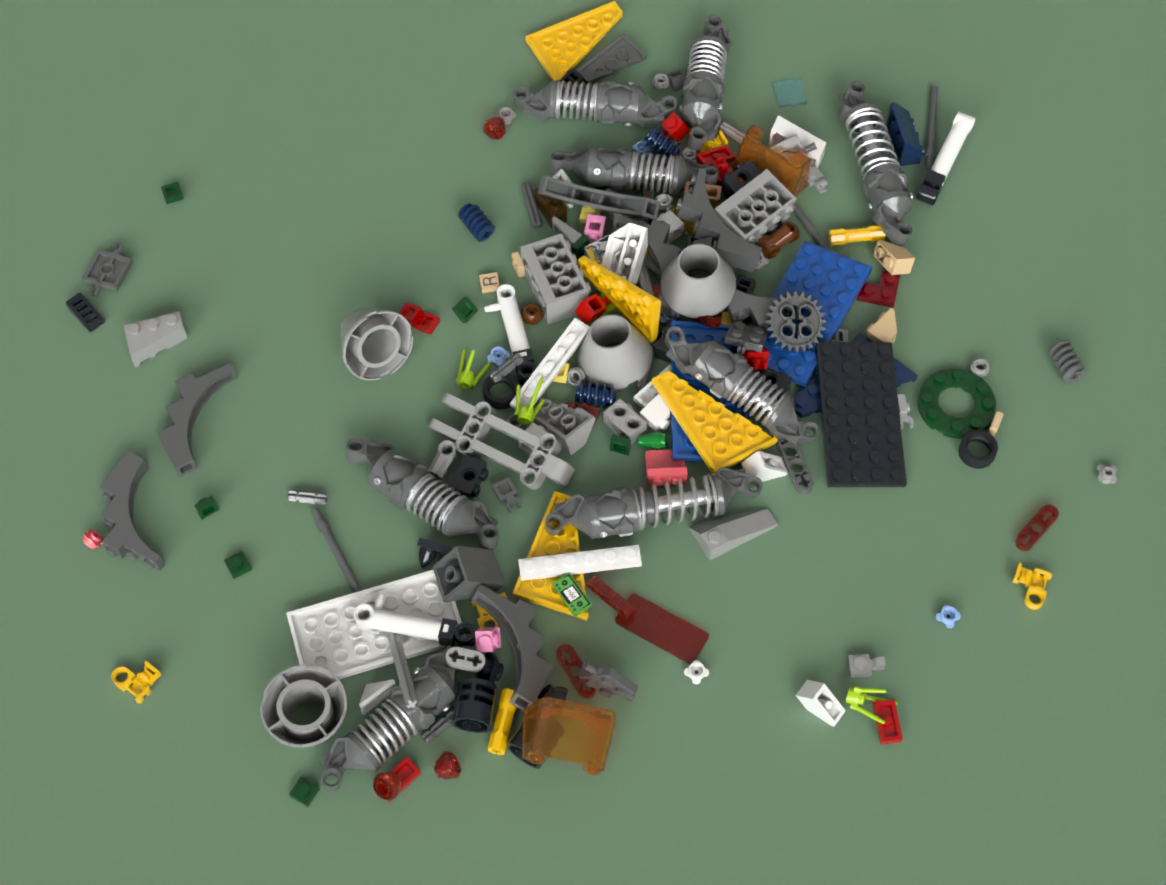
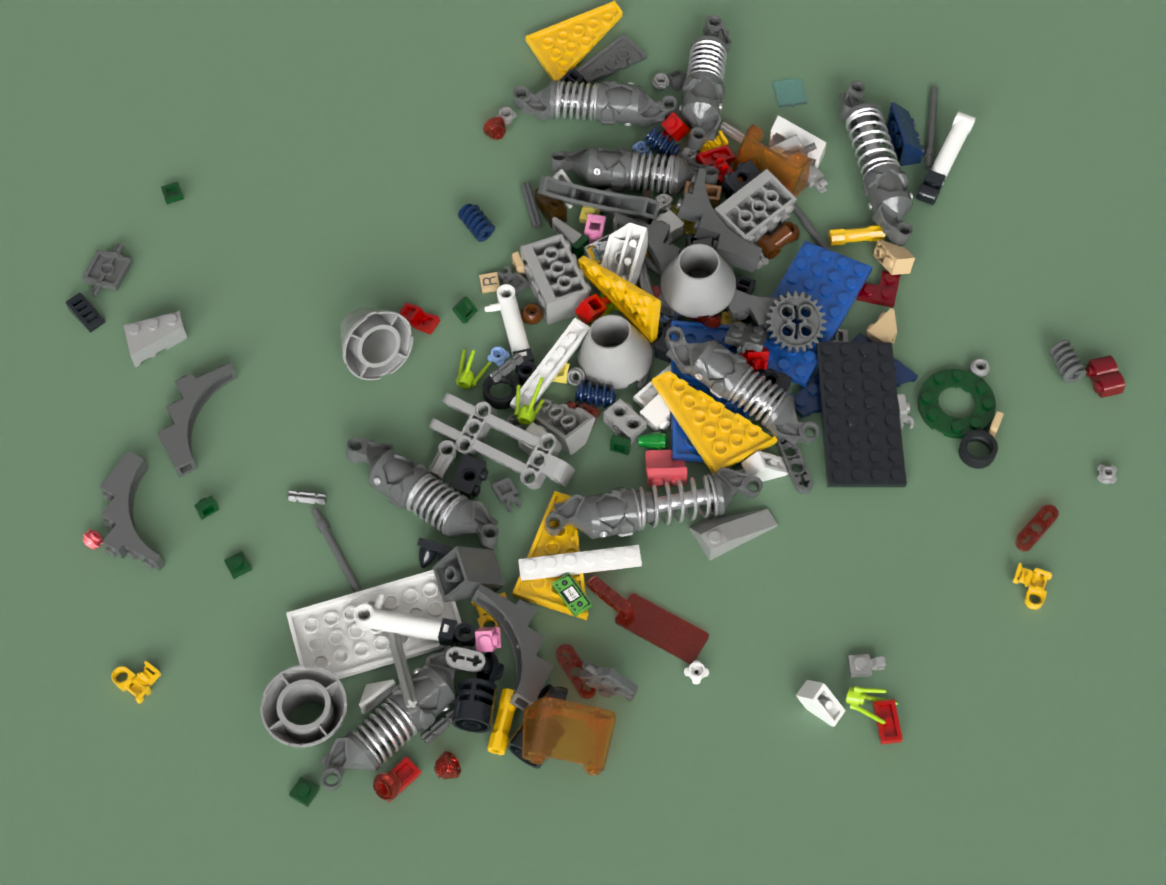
(515, 280): none -> dark grey plate
(952, 612): light blue plate -> none
(1105, 376): none -> dark red brick

